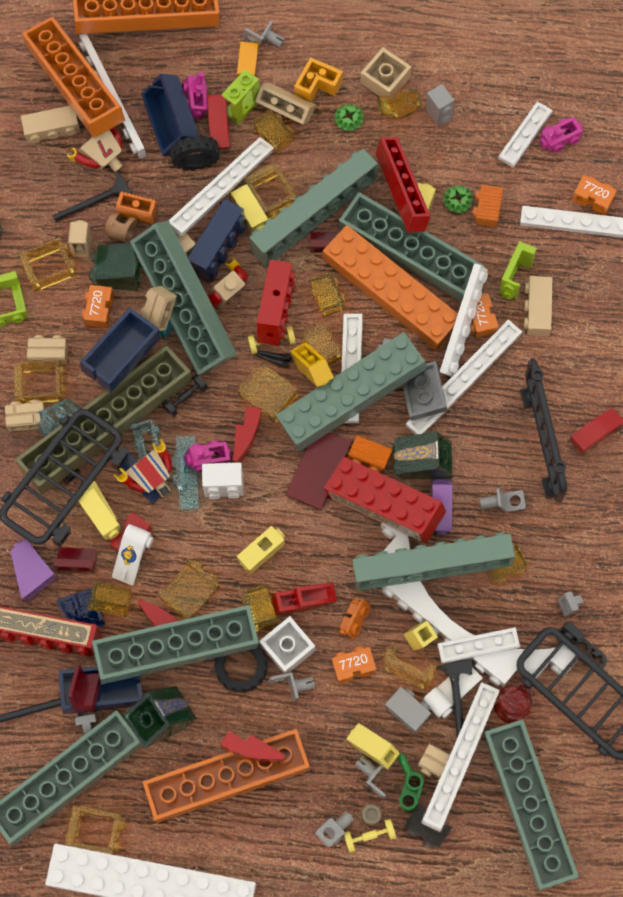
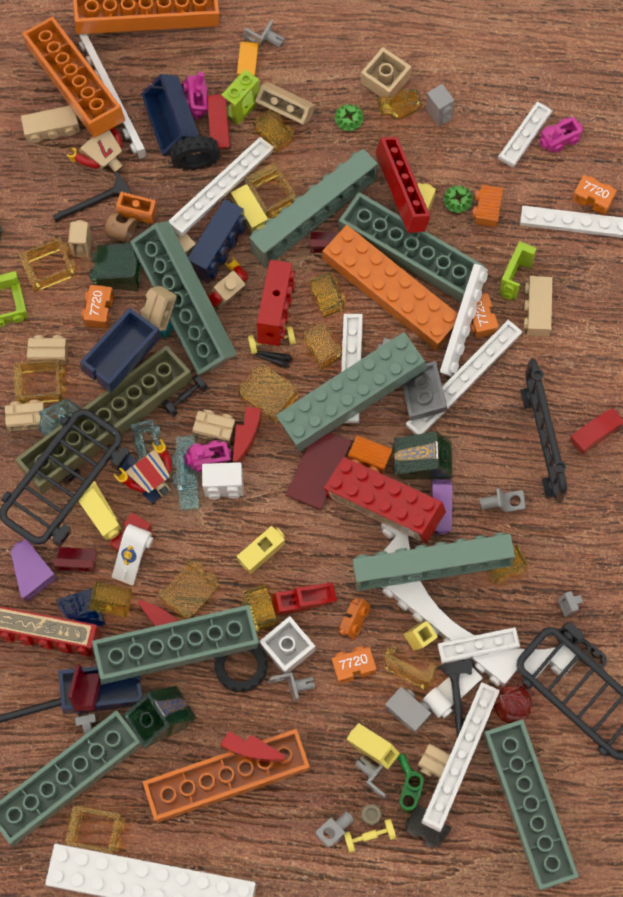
(214, 427): none -> tan brick
(311, 364): yellow brick -> none
(318, 77): light orange brick -> none

